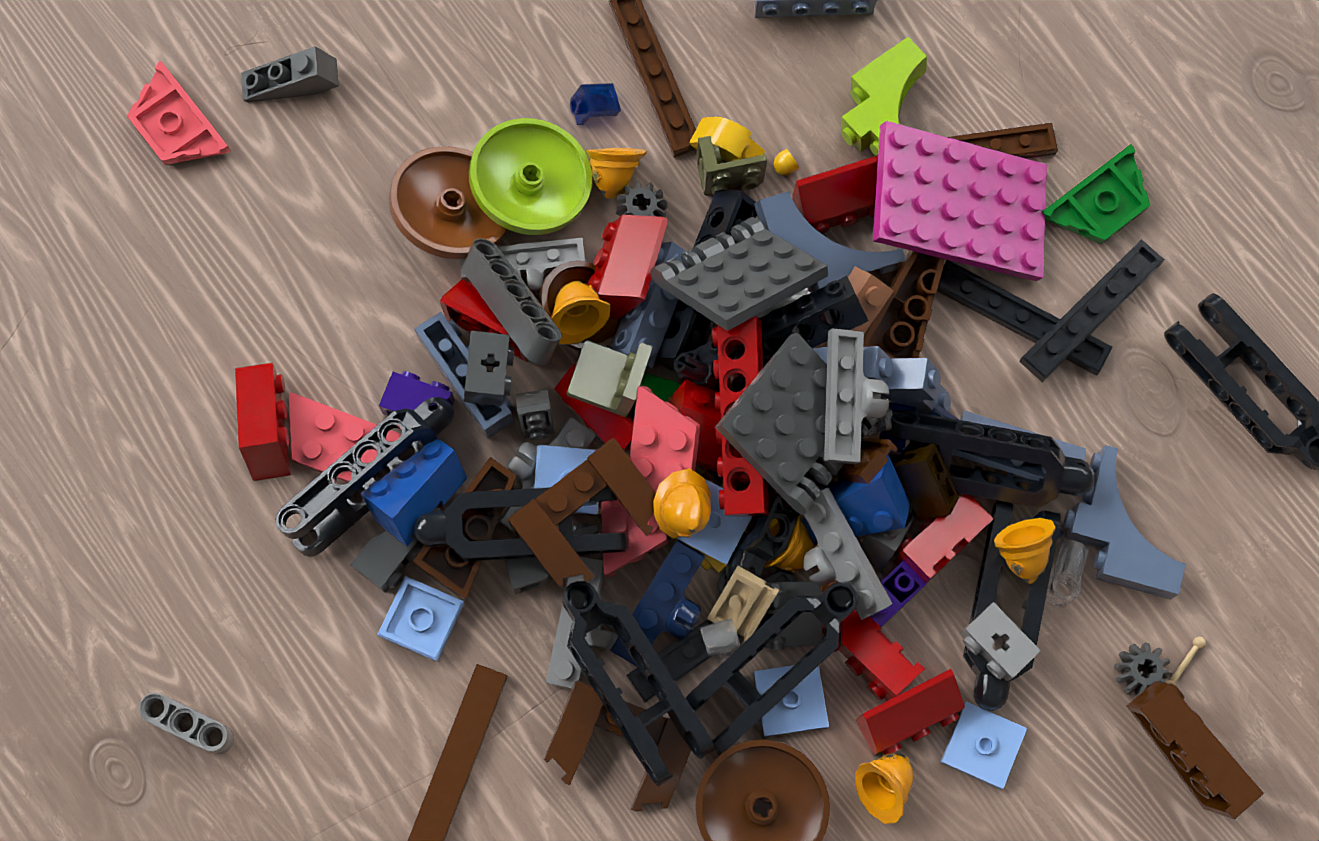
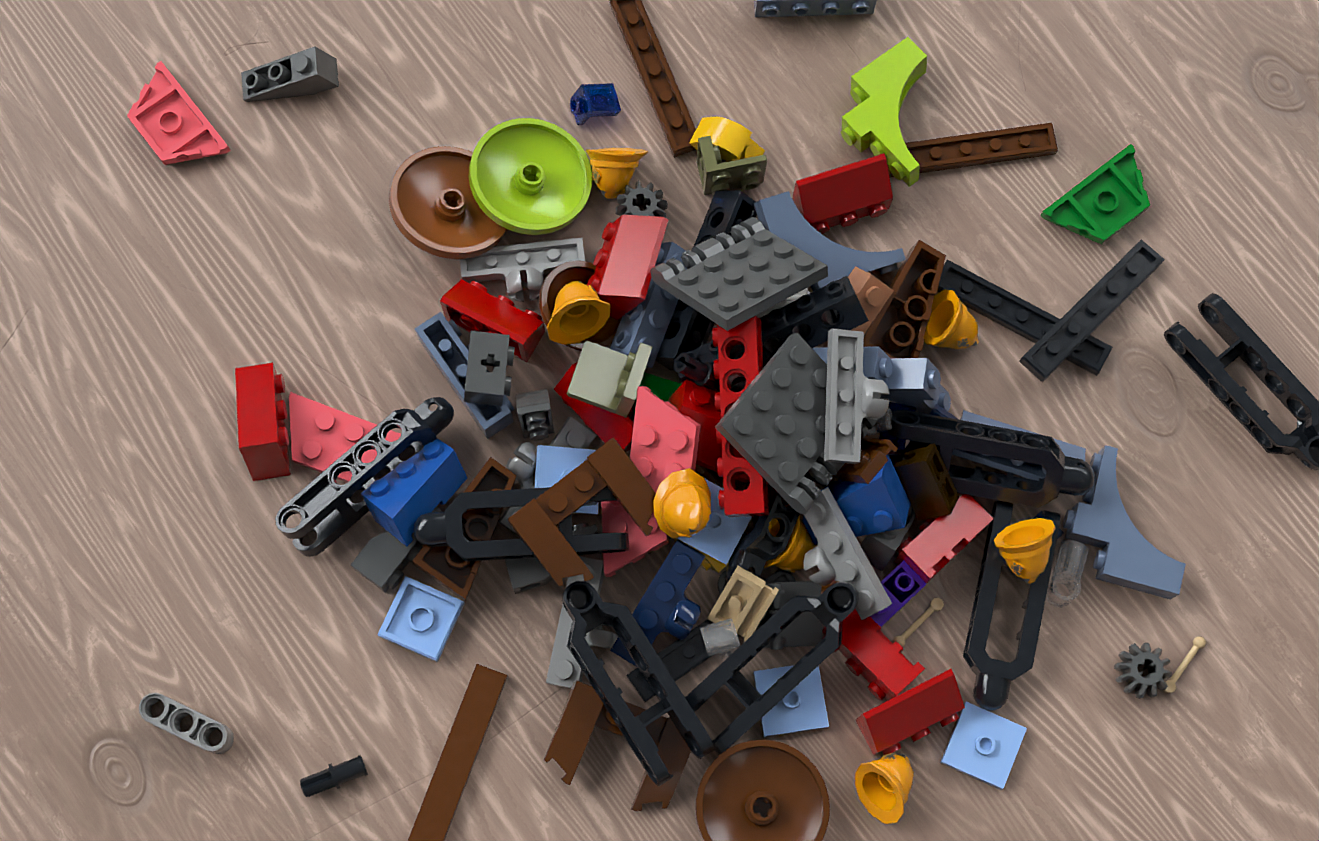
(333, 776): none -> black axle
(408, 392): dark purple slope -> none
(511, 301): dark grey beam -> none
(785, 163): yellow hinge -> none
(935, 605): none -> tan hinge
(950, 323): none -> light orange piece
(960, 202): dark pink plate -> none
(1014, 652): light grey brick -> none
(1194, 751): reddish brown wedge -> none

